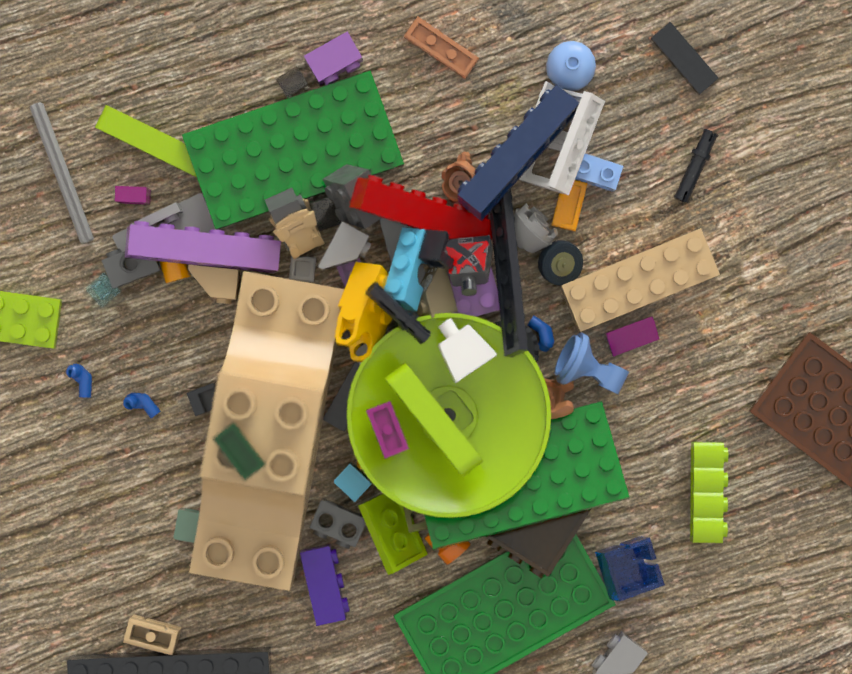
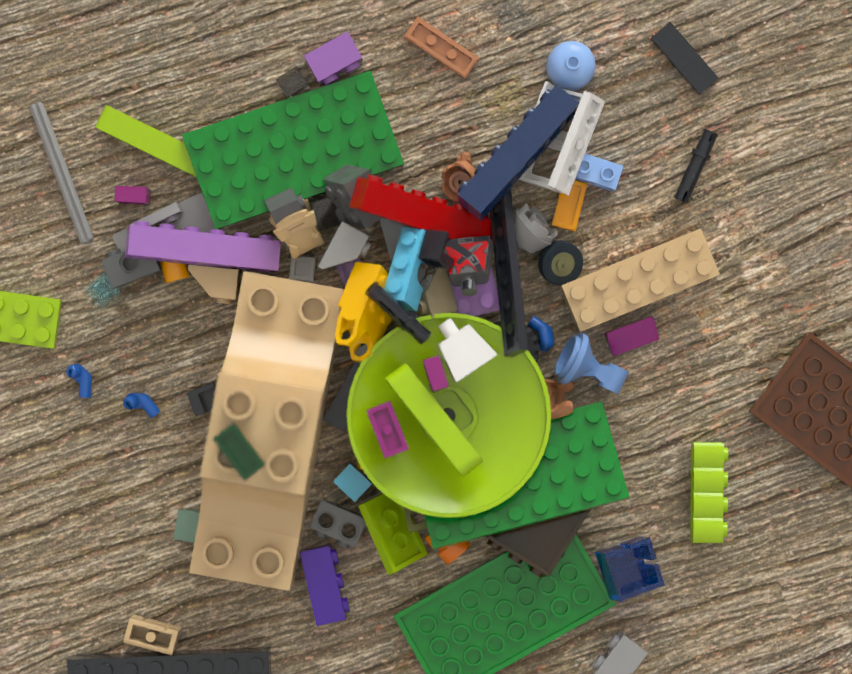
(435, 373): none -> magenta piece

